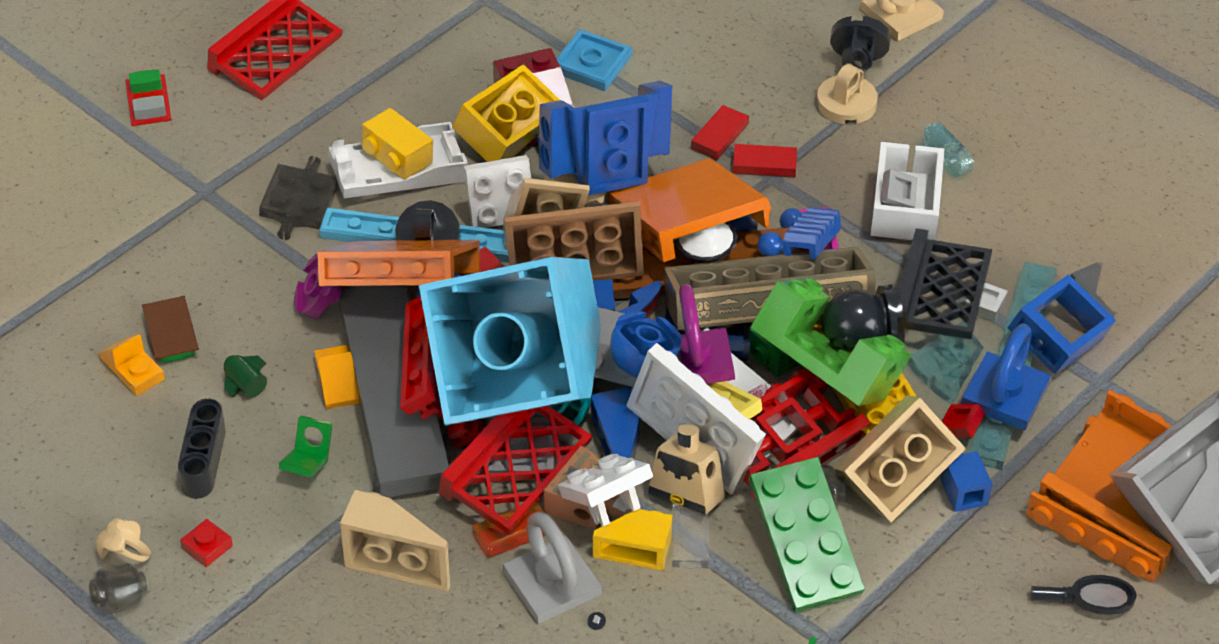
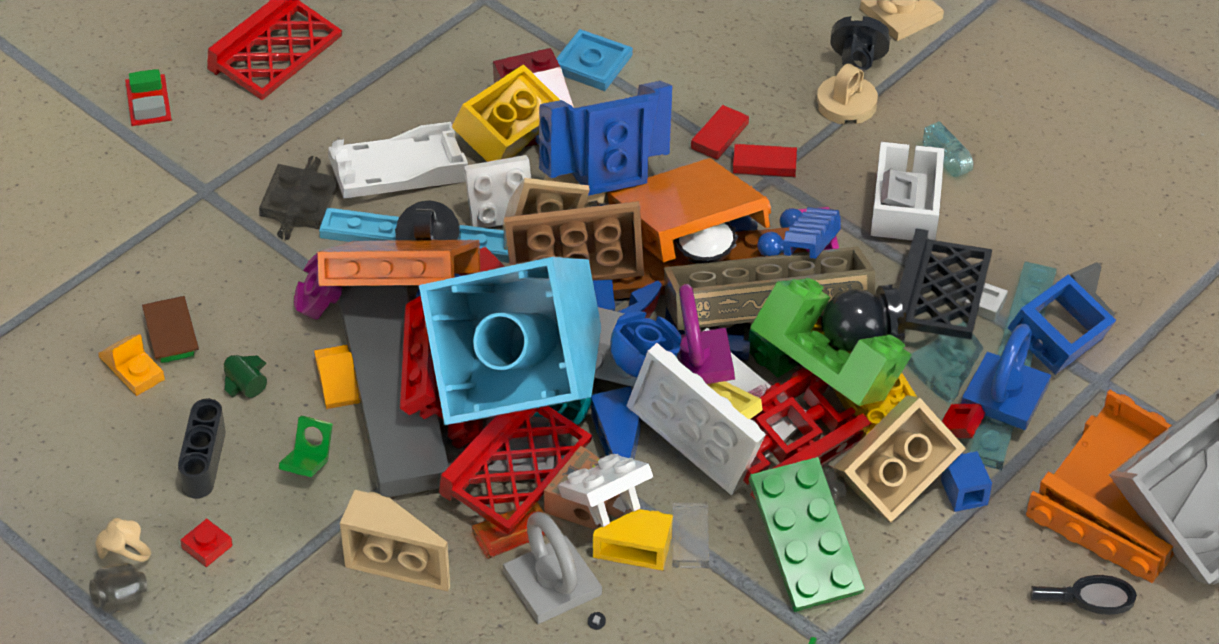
(397, 143): yellow brick -> none
(688, 471): tan torso -> none

